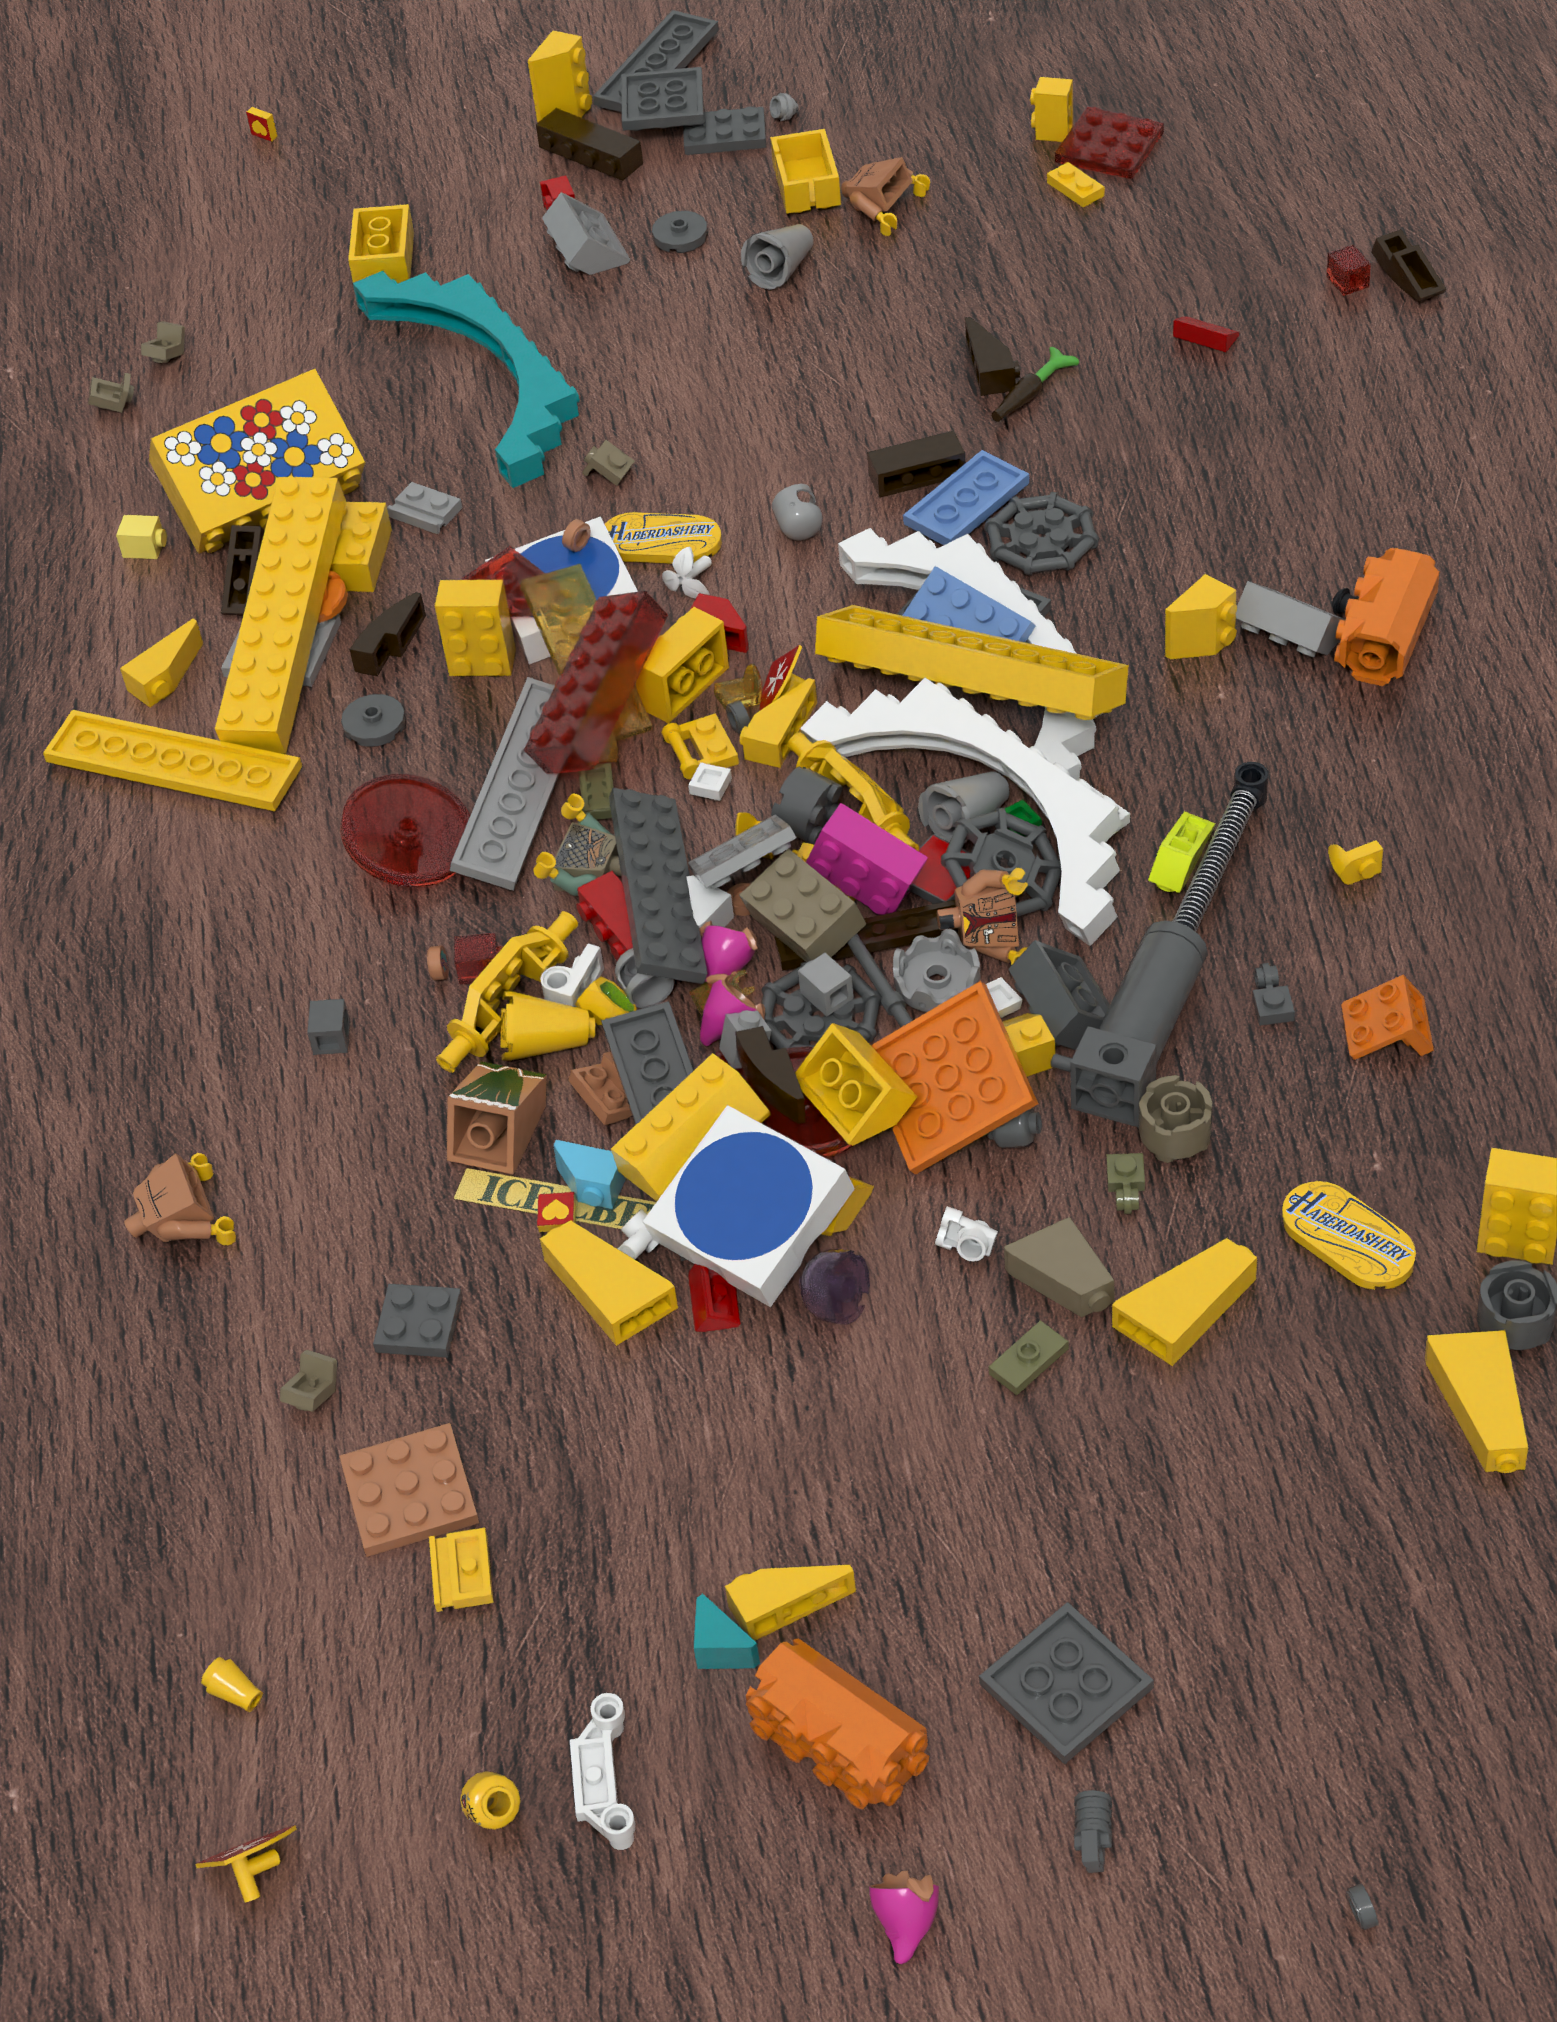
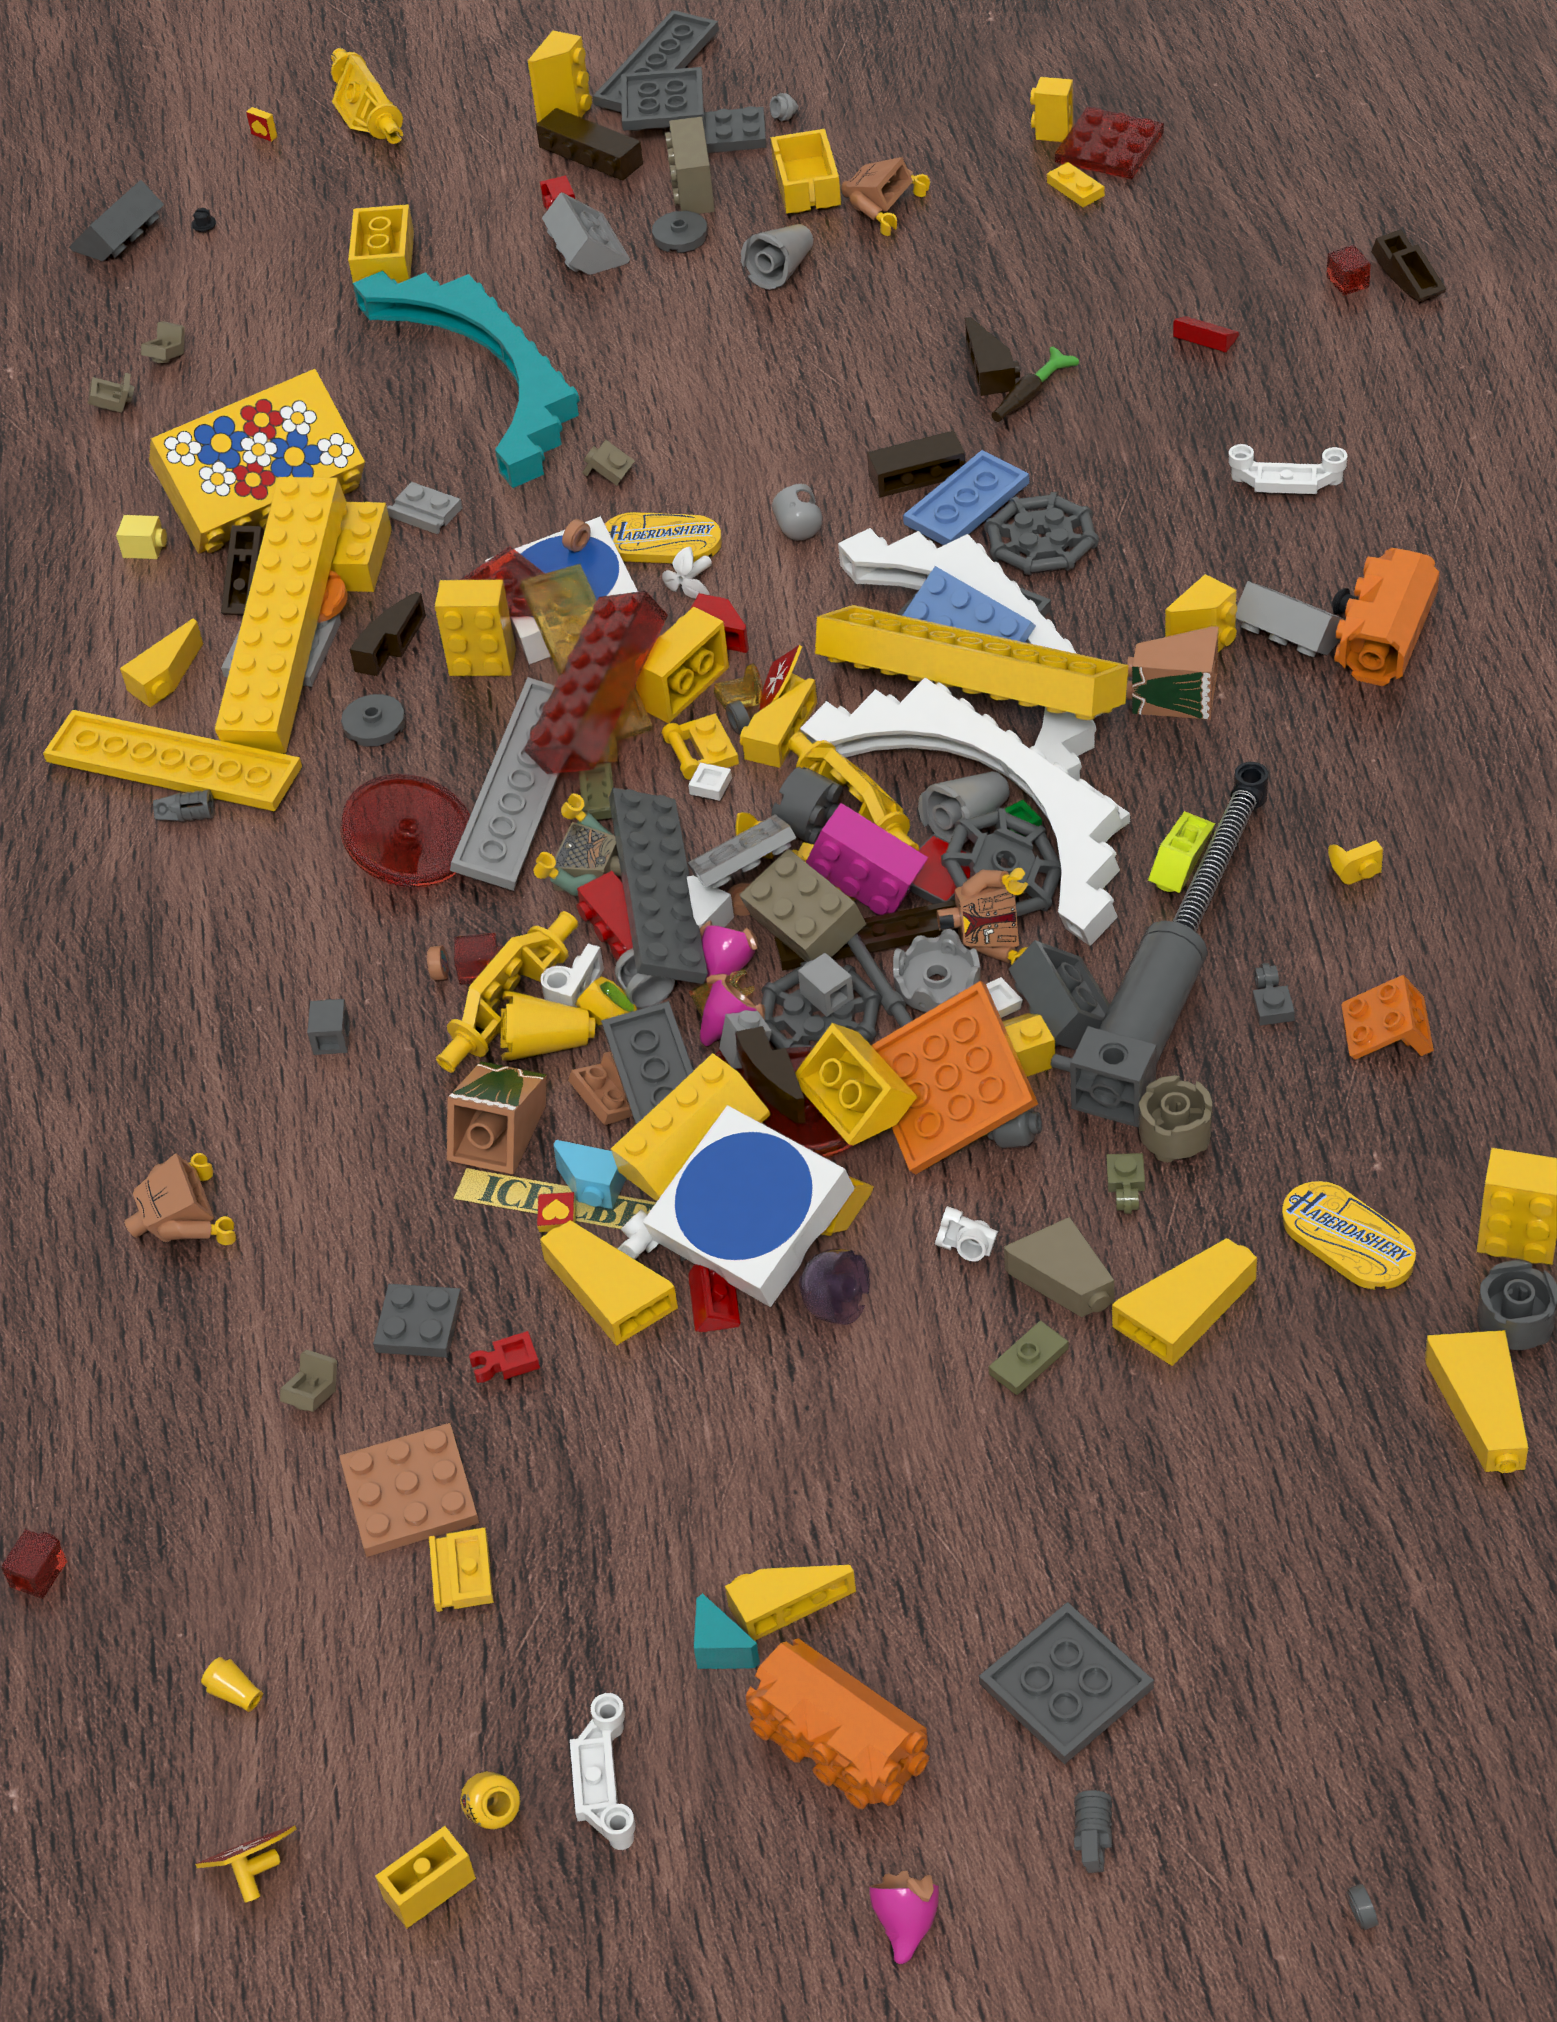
(34, 1563): none -> clear red brick
(119, 223): none -> dark grey slope
(175, 806): none -> dark grey hinge
(202, 220): none -> black piece
(362, 99): none -> yellow plate
(425, 1877): none -> yellow brick
(510, 1356): none -> red plate
(689, 165): none -> dark tan brick
(1175, 675): none -> nougat slope
(1287, 476): none -> white plate

